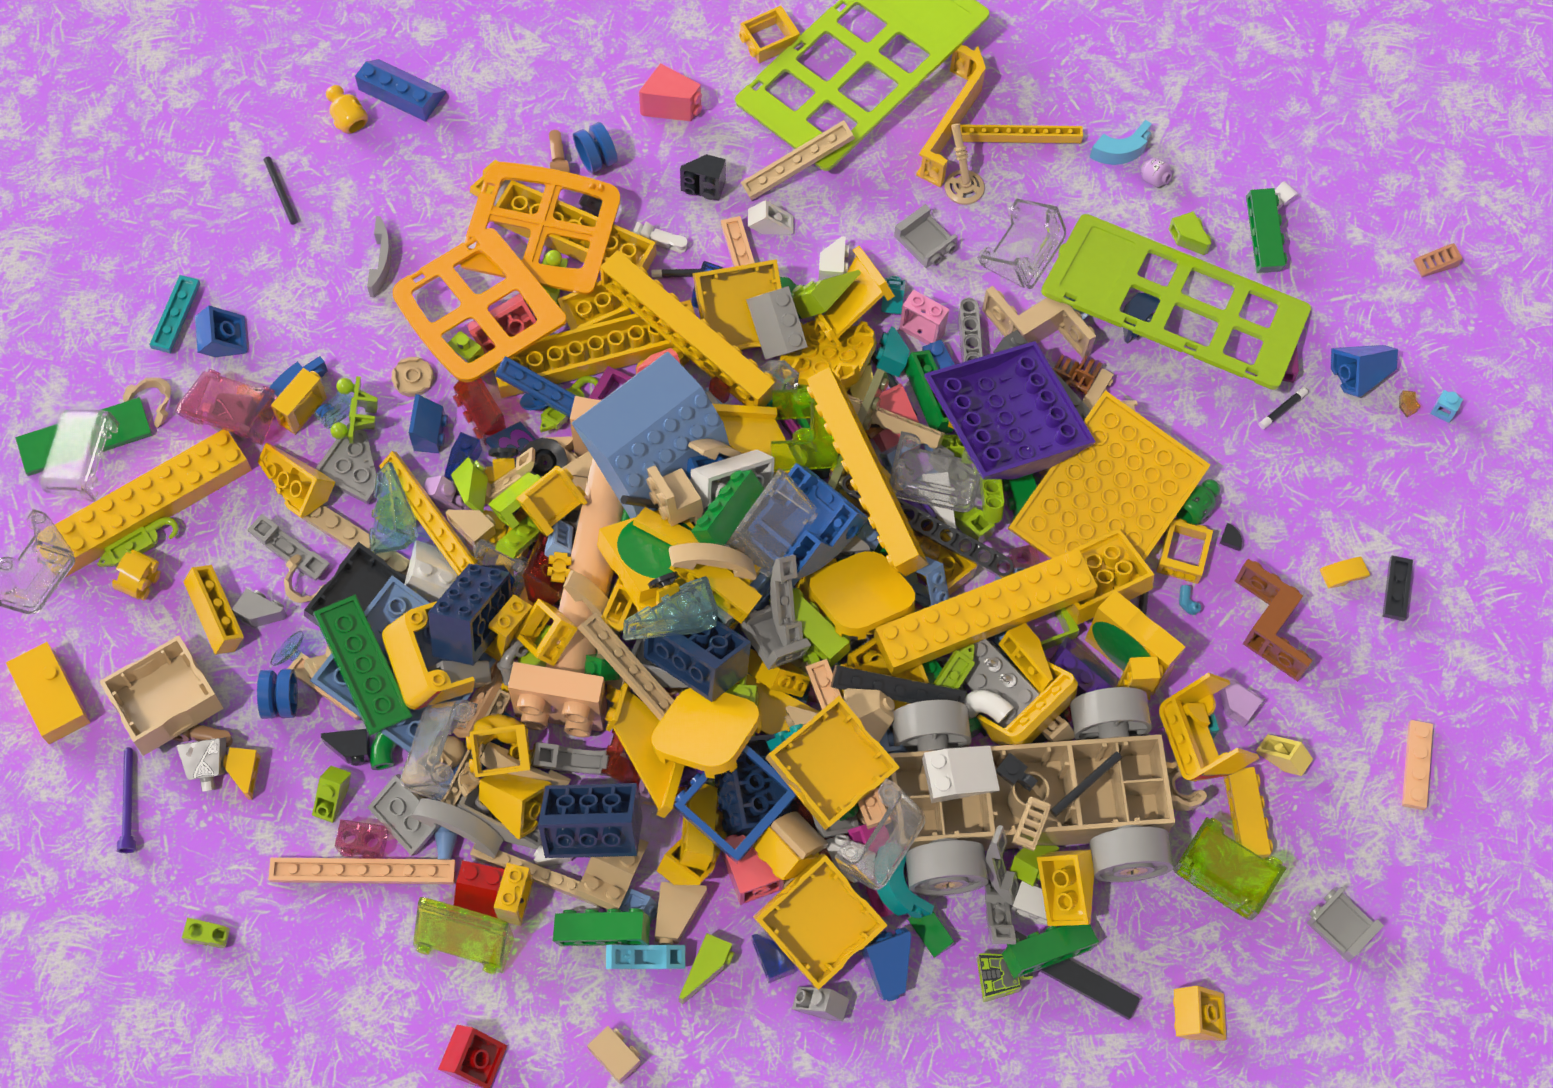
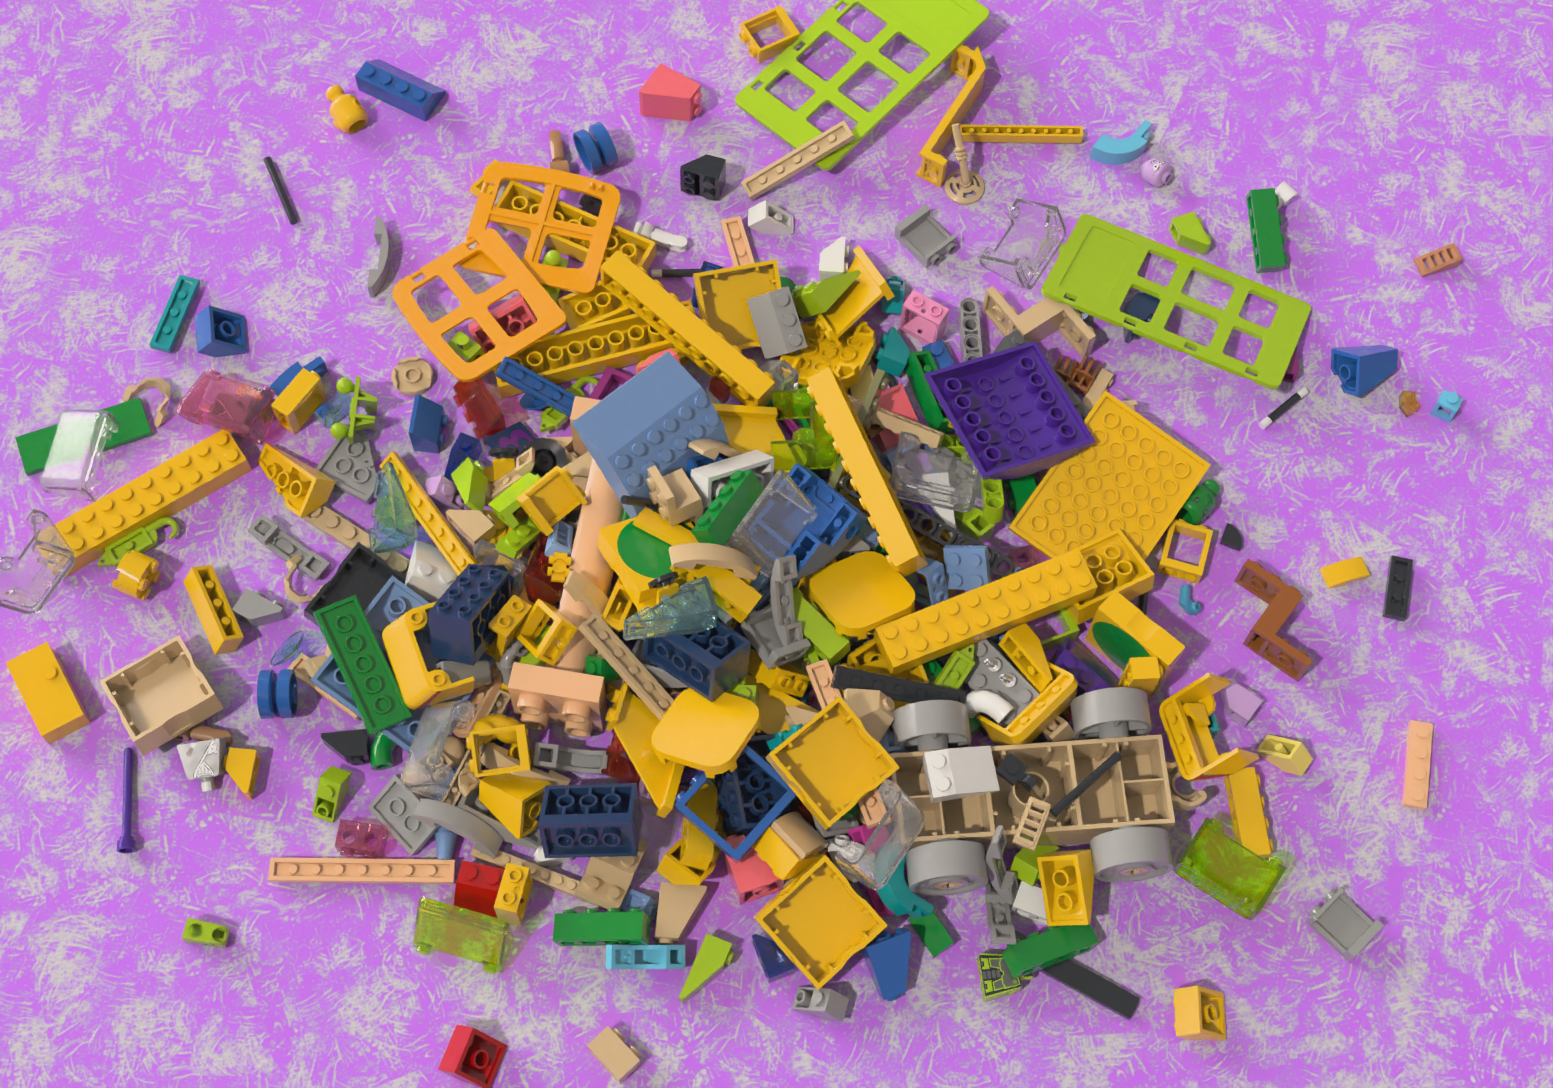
(966, 566): none -> medium blue plate

